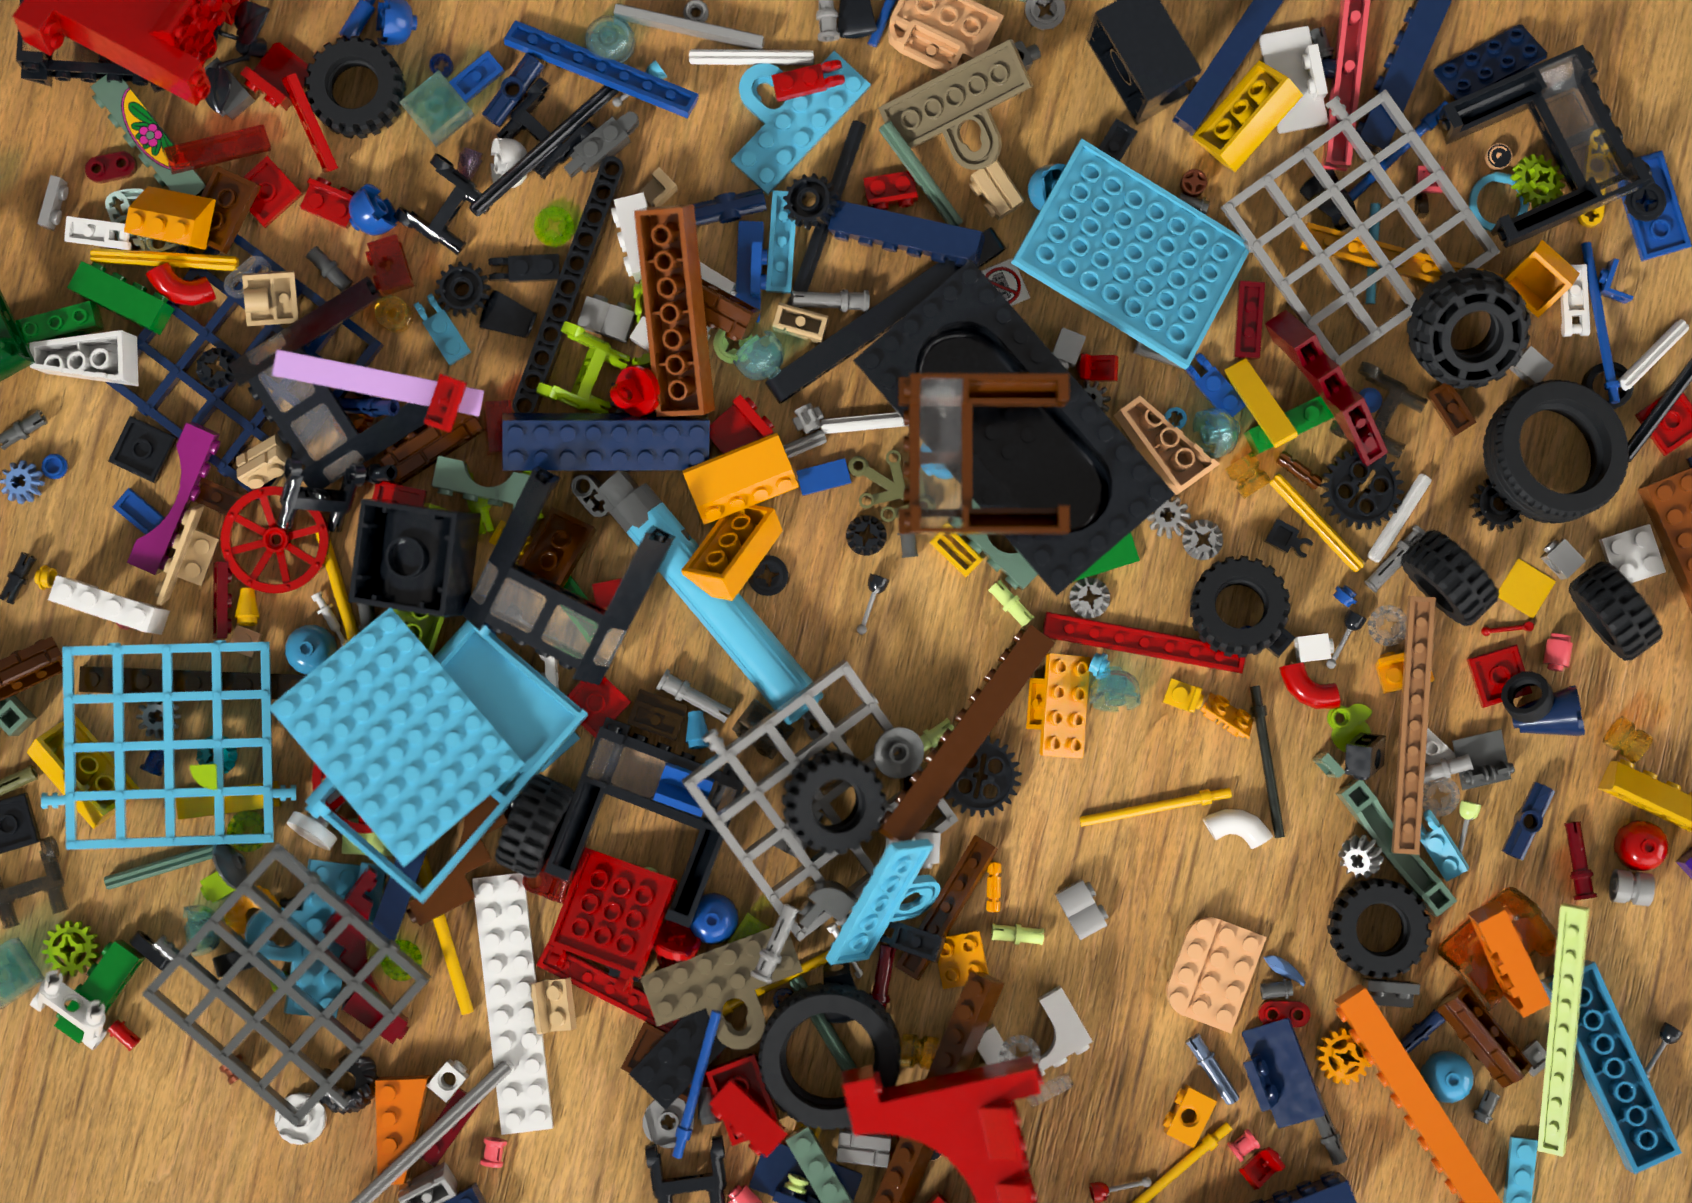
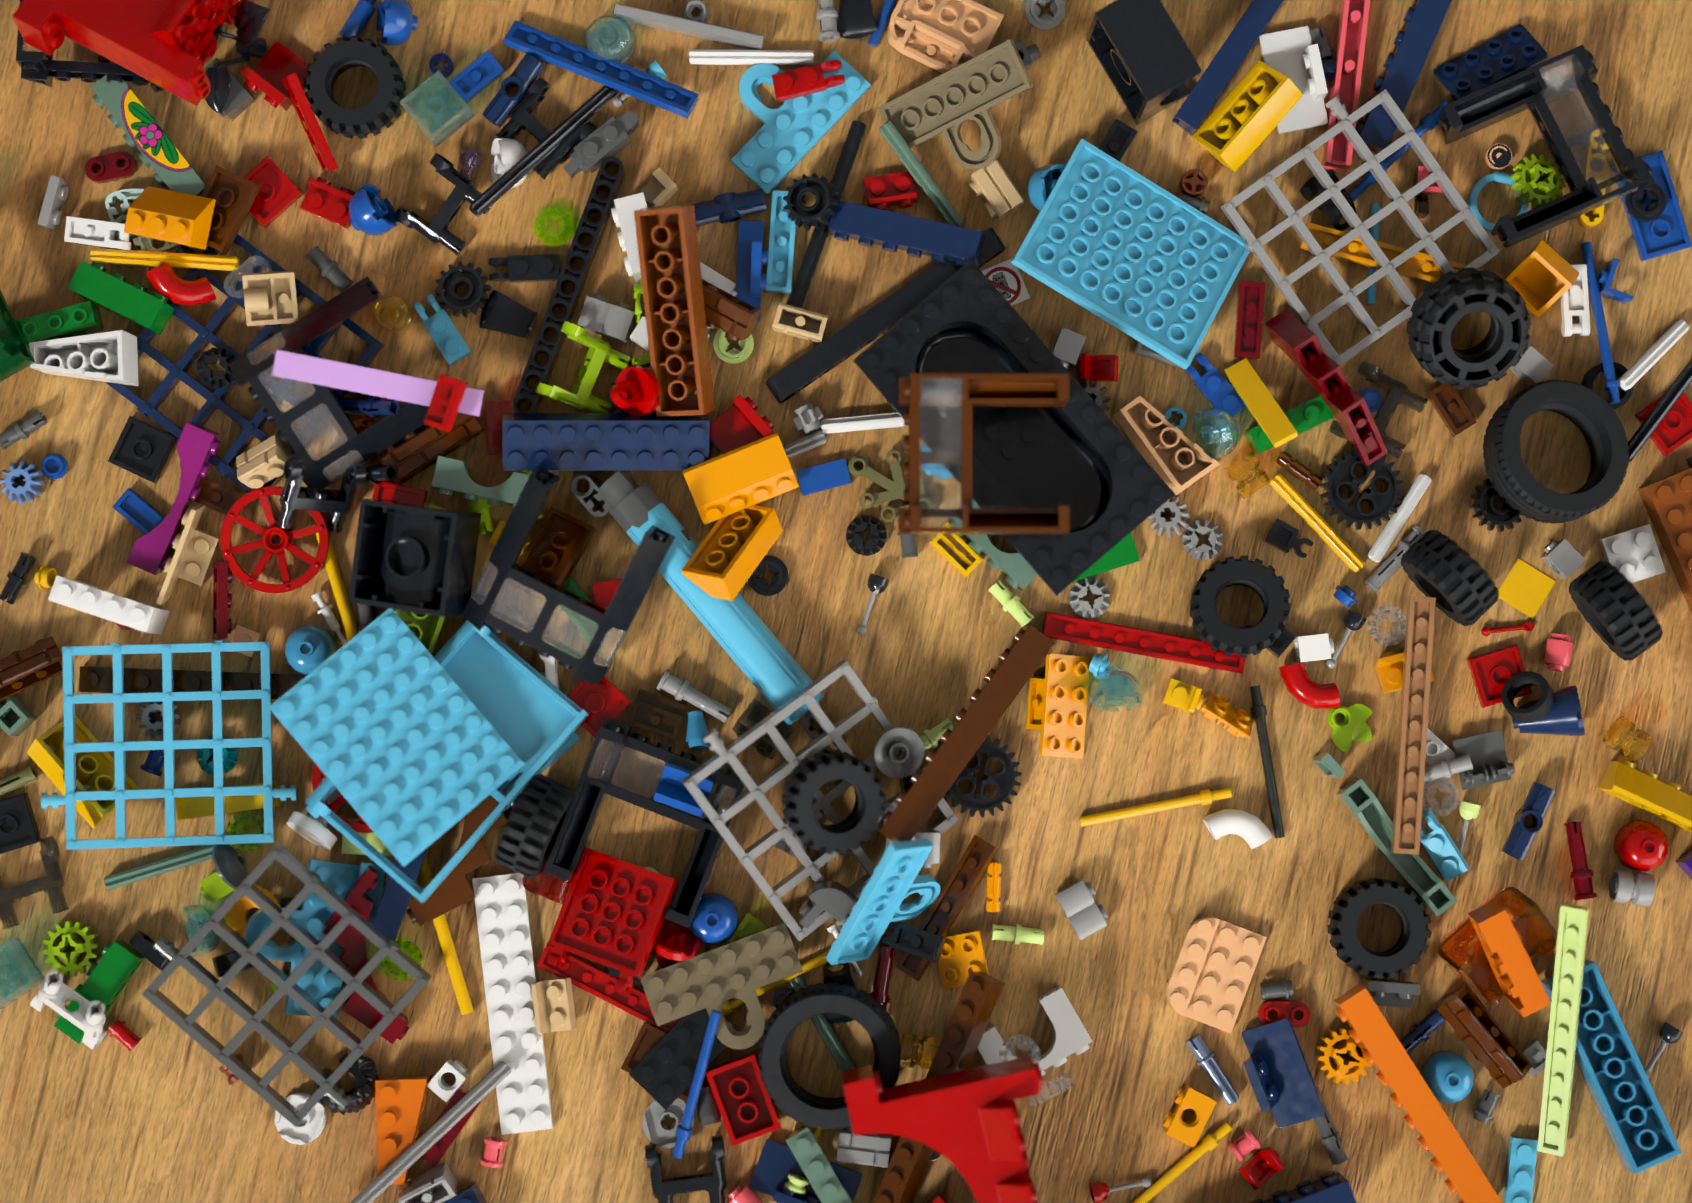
(205, 775): lime tile -> none
(217, 149): clear red plate -> none
(247, 609): yellow cone -> none
(399, 276): clear red brick -> none
(748, 1118): red brick -> none
(760, 357): clear light blue cylinder -> none
(771, 954): light grey pin -> none
(843, 300): light grey pin -> none
(1284, 968): medium blue bar -> none
(1360, 866): light grey gear -> none
(1365, 755): black brick -> none

